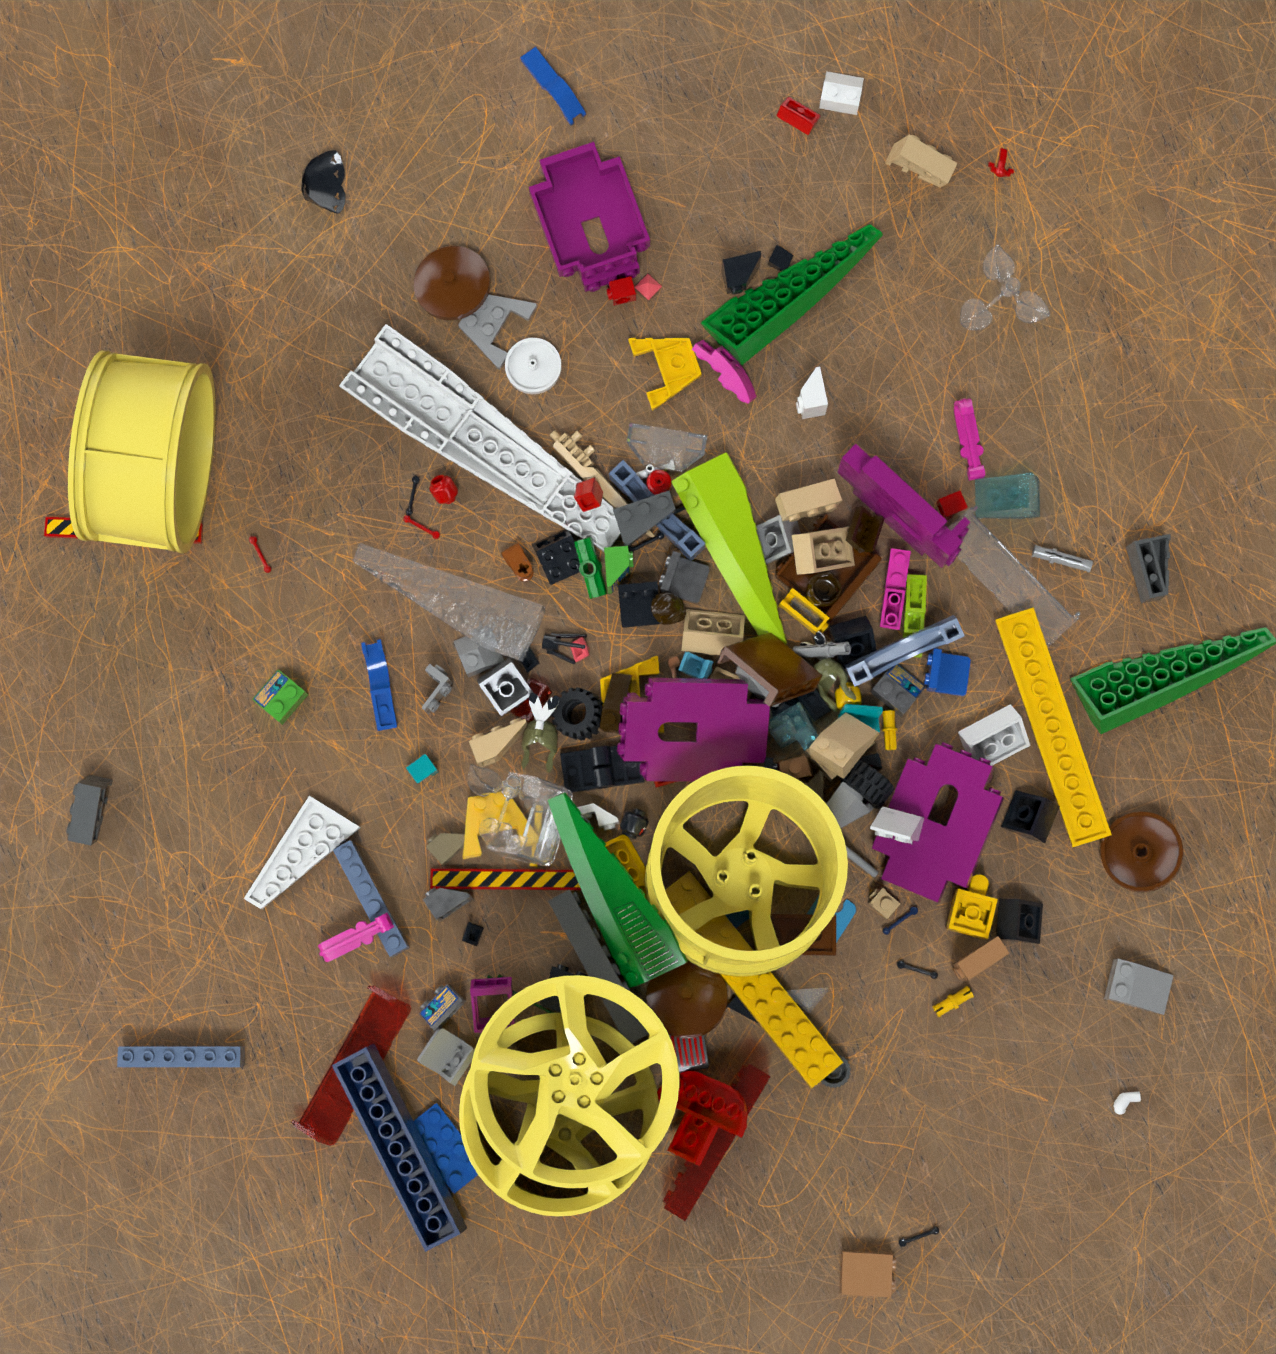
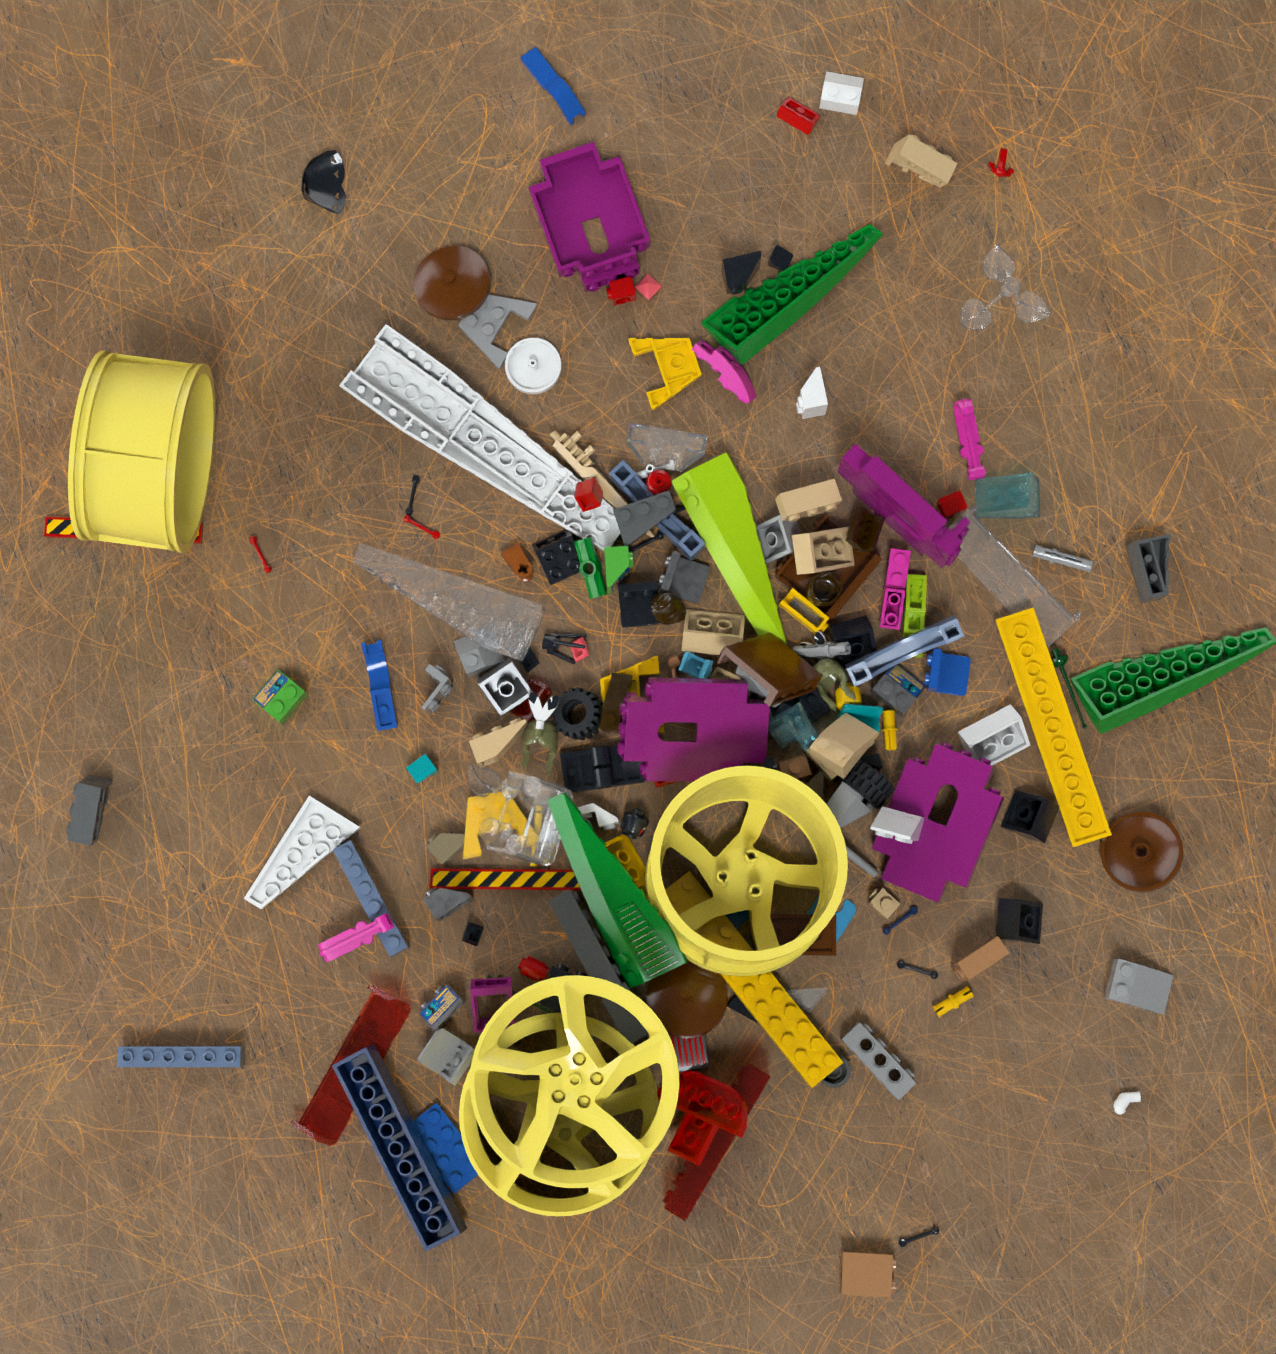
(443, 489): red head -> none
(533, 968): none -> red brick
(905, 1080): none -> light grey brick
(972, 910): yellow brick -> none
(1059, 662): none -> dark green sword

